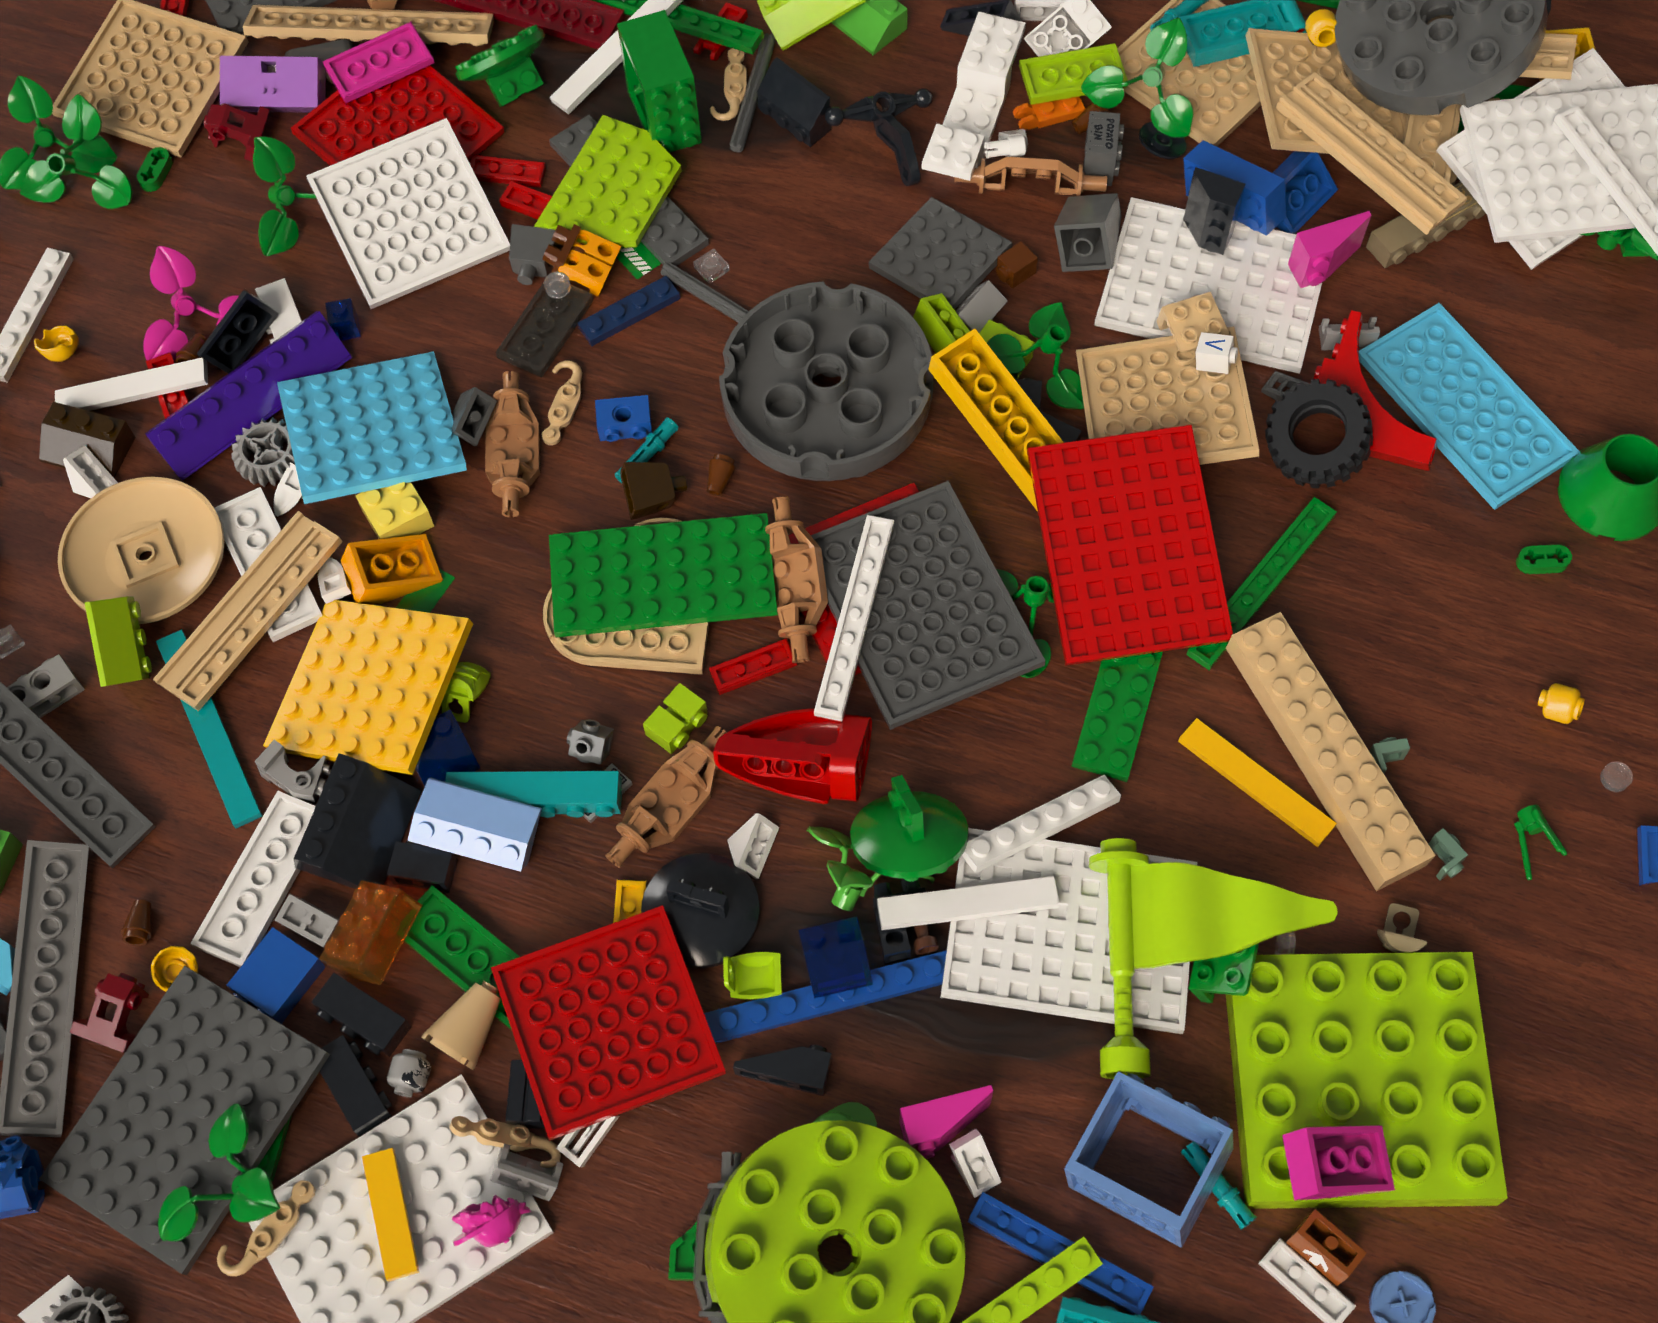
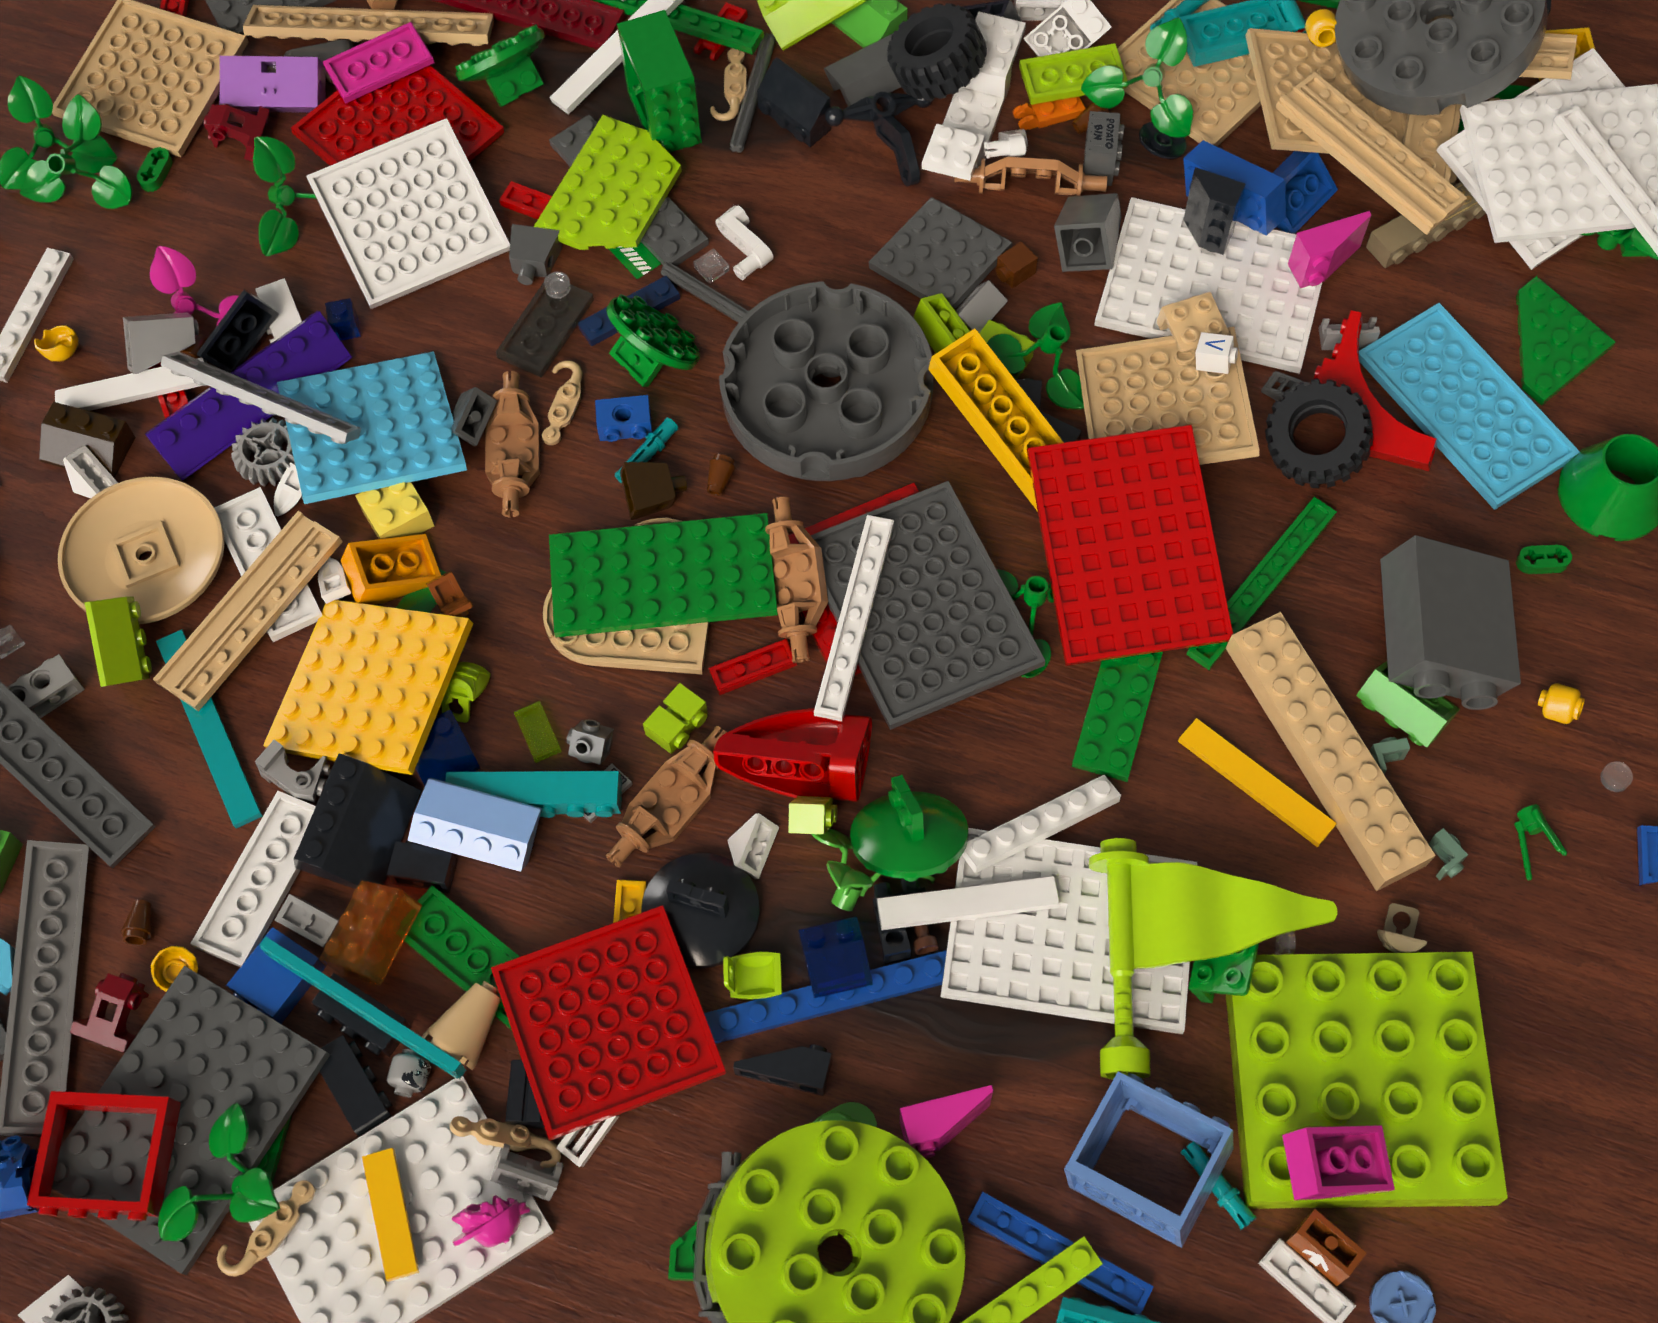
(156, 335): none -> light grey slope
(157, 1166): none -> red window
(254, 394): none -> light grey plate
(363, 1008): none -> teal tile
(449, 595): none -> dark orange bracket
(507, 170): red tile -> none
(537, 731): none -> clear neon green tile
(580, 262): light orange hips -> none
(649, 339): none -> green bracket
(733, 227): none -> white beam
(811, 814): none -> piece
(863, 73): none -> dark grey slope
(937, 51): none -> black tyre
(974, 1163): white slope -> none
(1402, 709): none -> slope
(1449, 622): none -> dark grey brick
(1554, 341): none -> green plate

